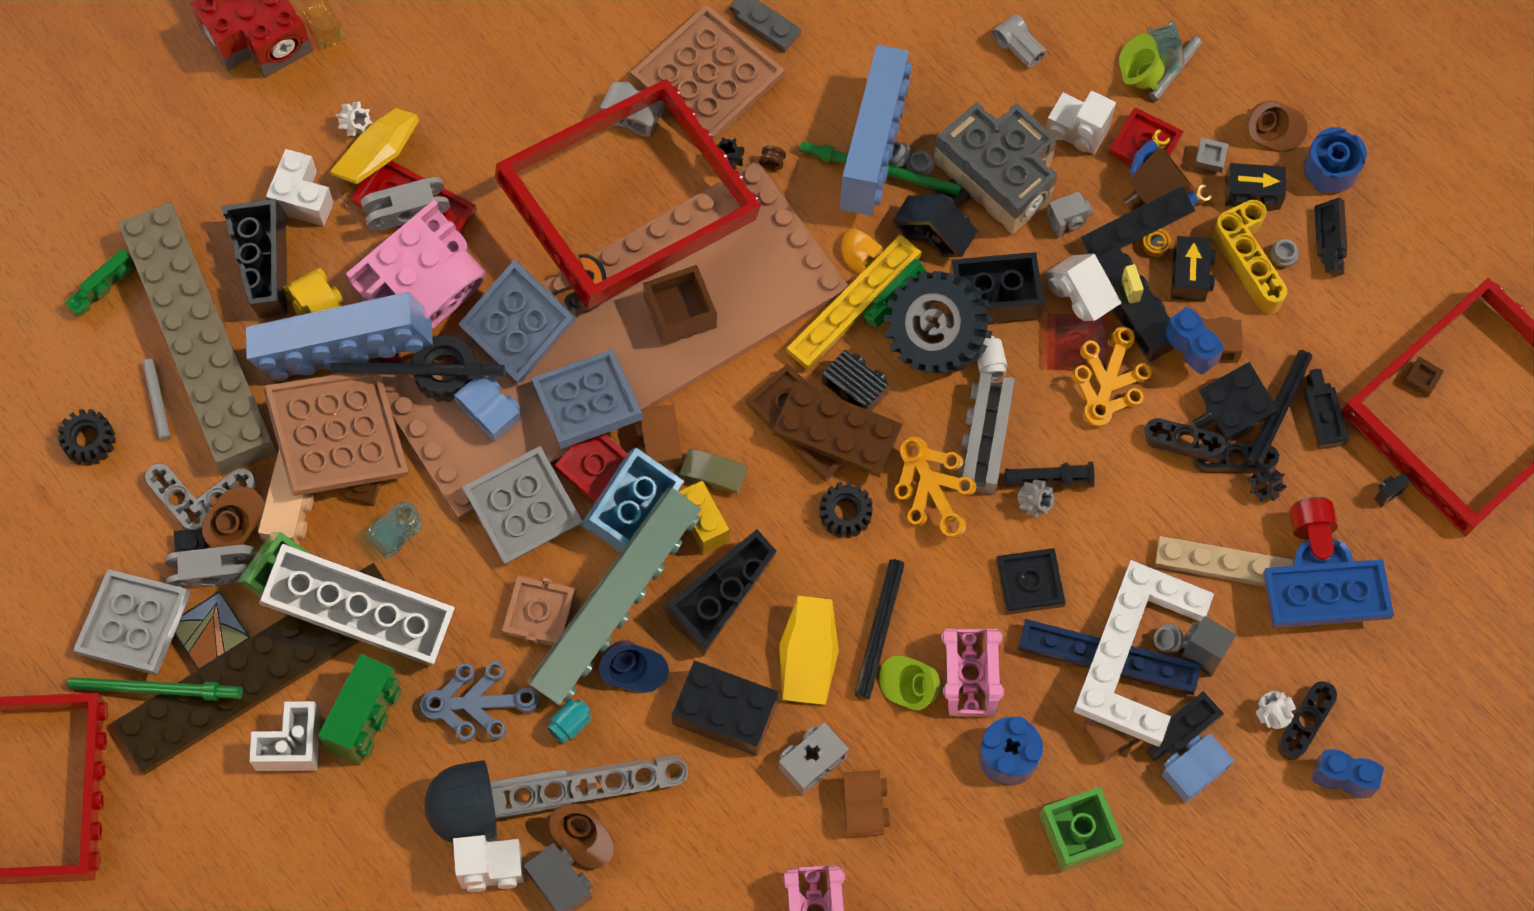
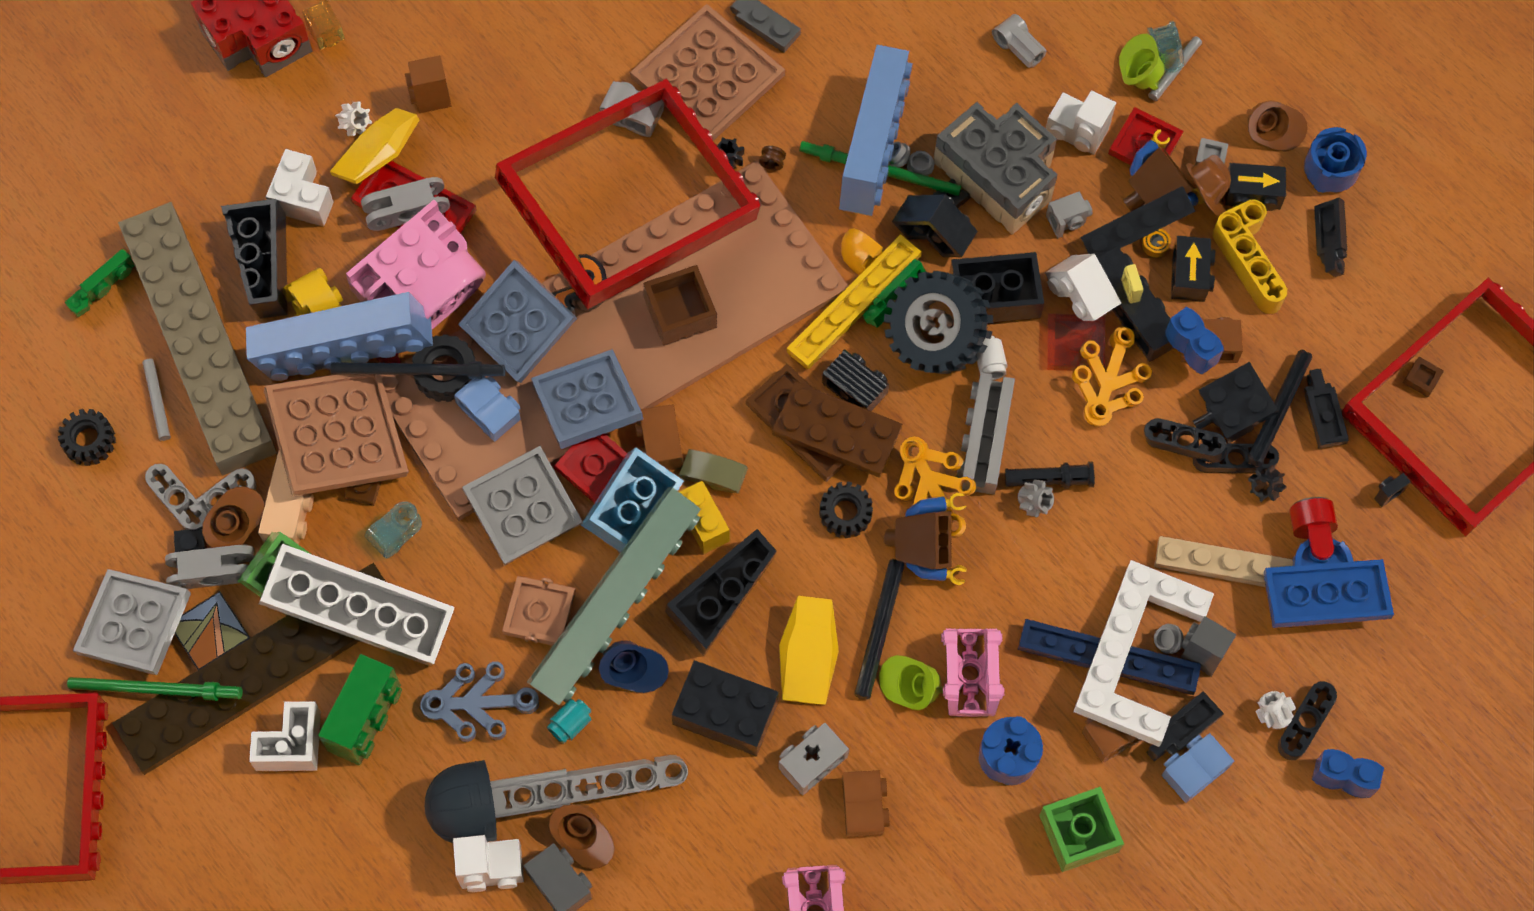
(428, 84): none -> dark orange brick
(926, 540): none -> reddish brown torso
(1030, 581): black tile -> none
(1212, 182): none -> dark orange piece
(1284, 253): light grey plate -> none

